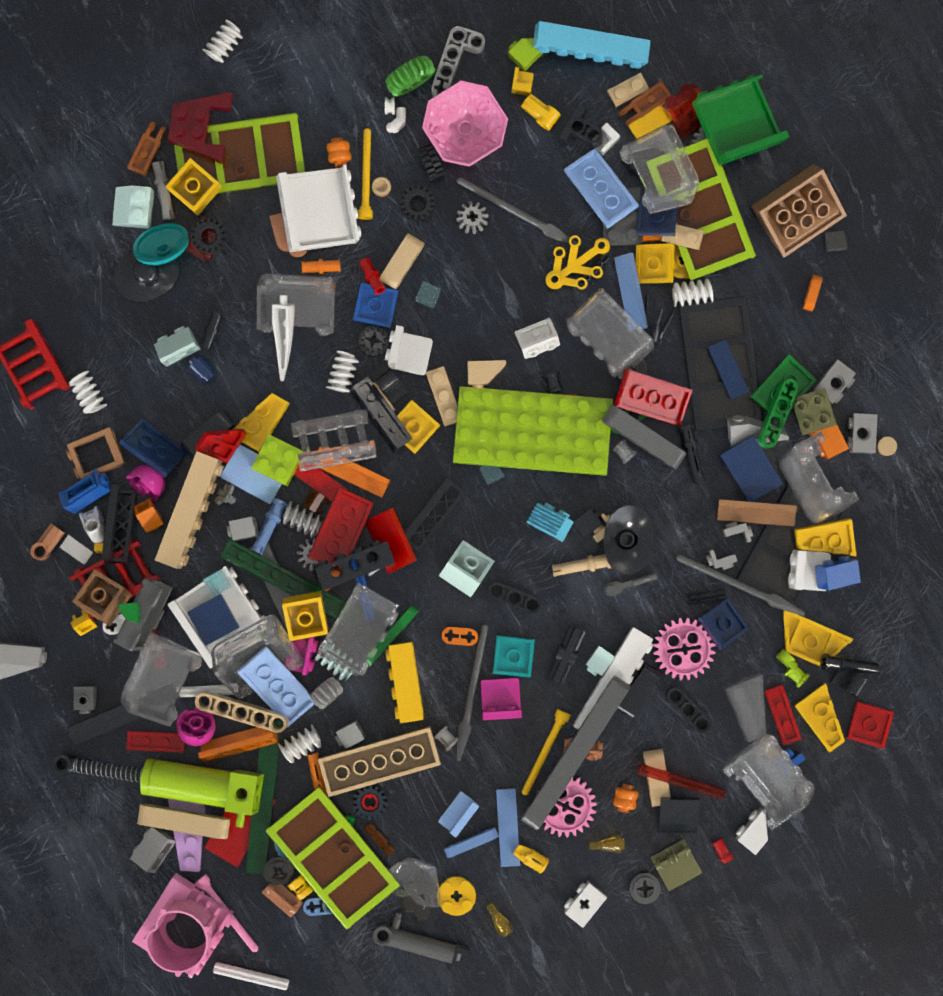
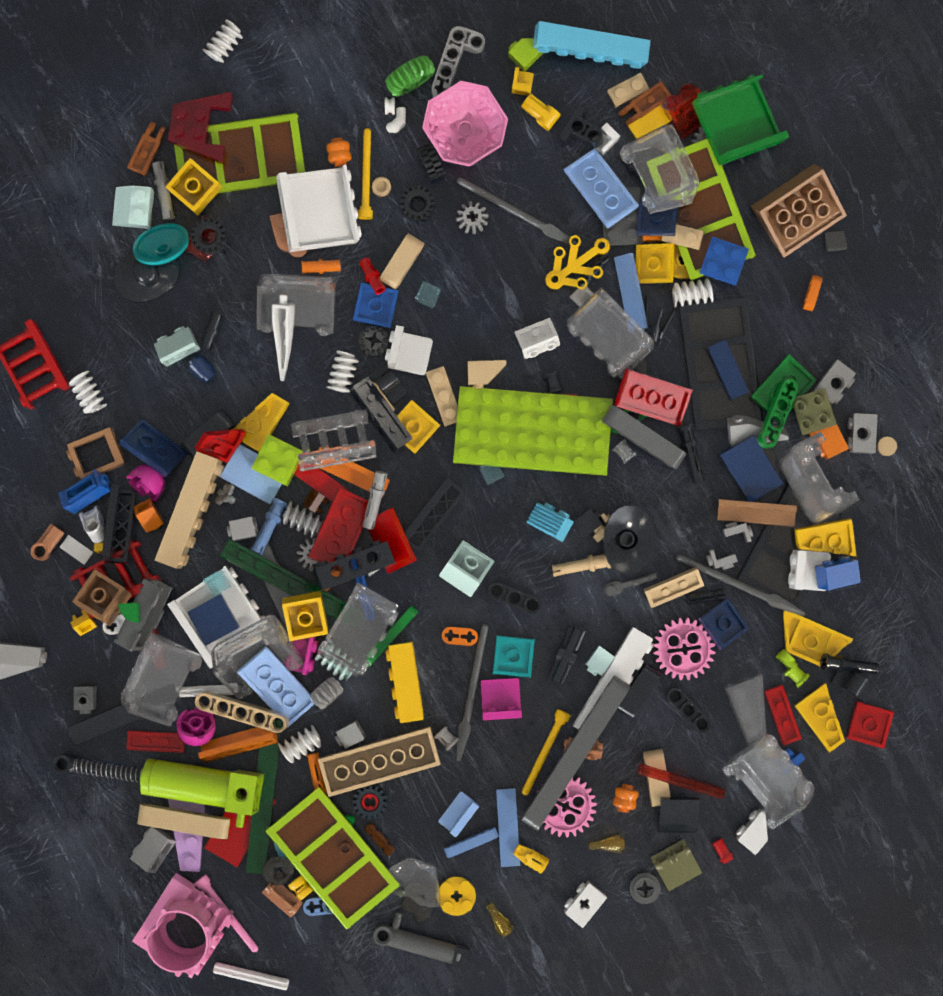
(376, 493): none -> light grey pin
(581, 296): none -> light grey tile
(673, 587): none -> tan plate
(724, 261): none -> blue plate

